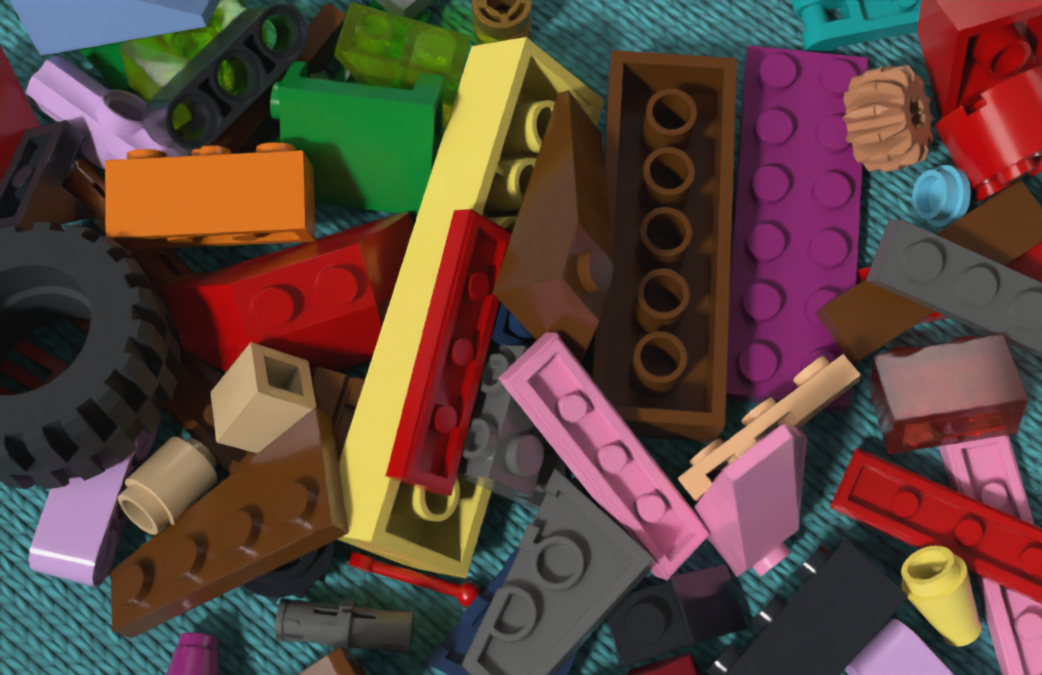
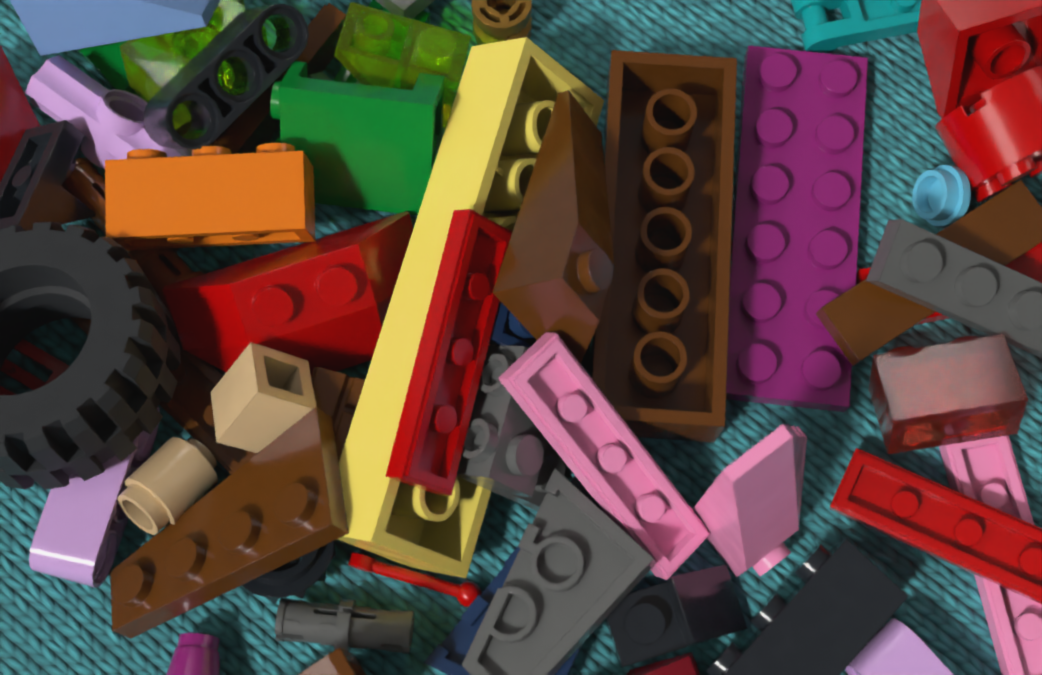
(817, 388): light nougat wing -> none
(888, 118): nougat gear -> none
(942, 593): light yellow cone -> none

